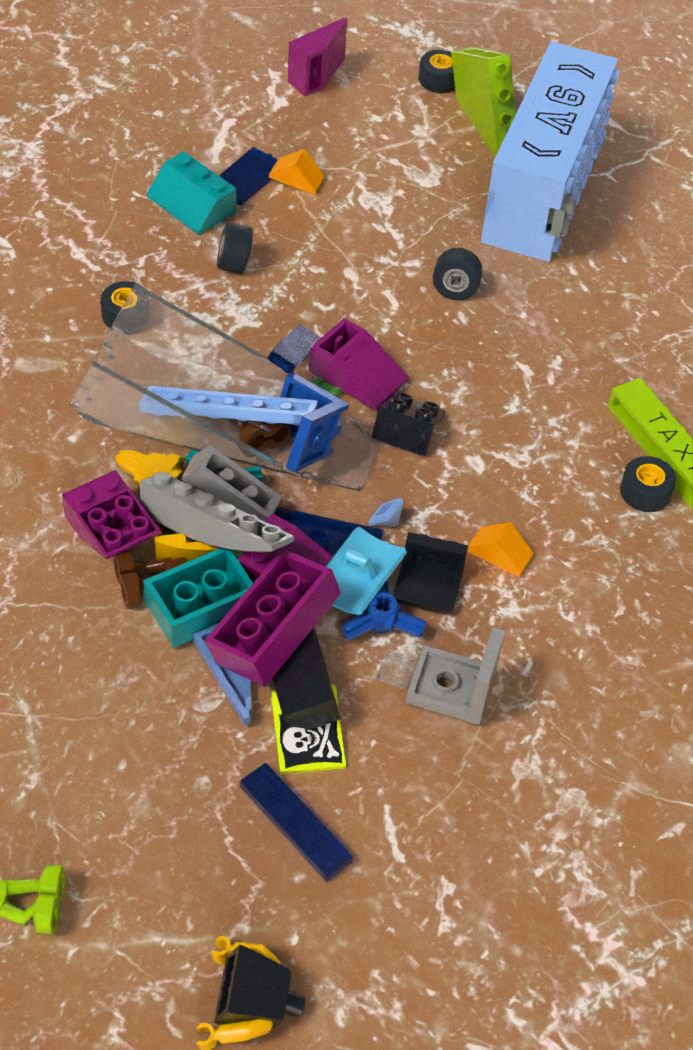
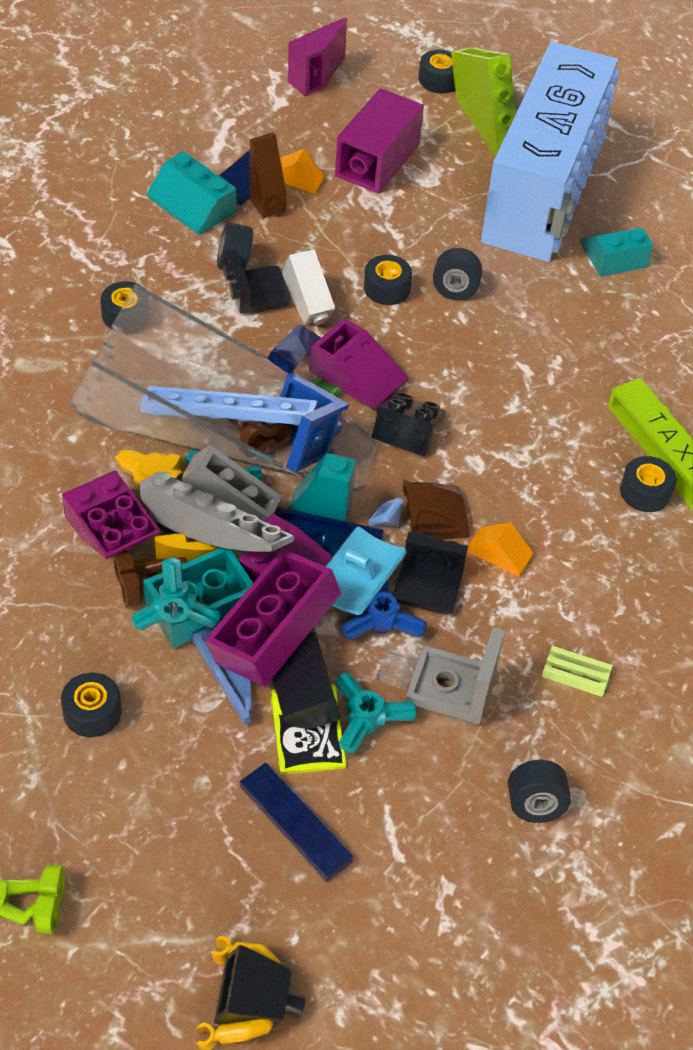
(91, 704): none -> black wheel
(175, 602): none -> teal bush
(255, 288): none -> black bracket
(267, 181): none -> reddish brown slope
(308, 287): none -> white slope
(327, 488): none -> teal slope
(367, 712): none -> teal bush
(378, 140): none -> magenta brick
(387, 279): none -> black wheel
(436, 510): none -> reddish brown slope
(539, 791): none -> black wheel
(578, 667): none -> yellowish green tile
(618, 251): none -> teal slope

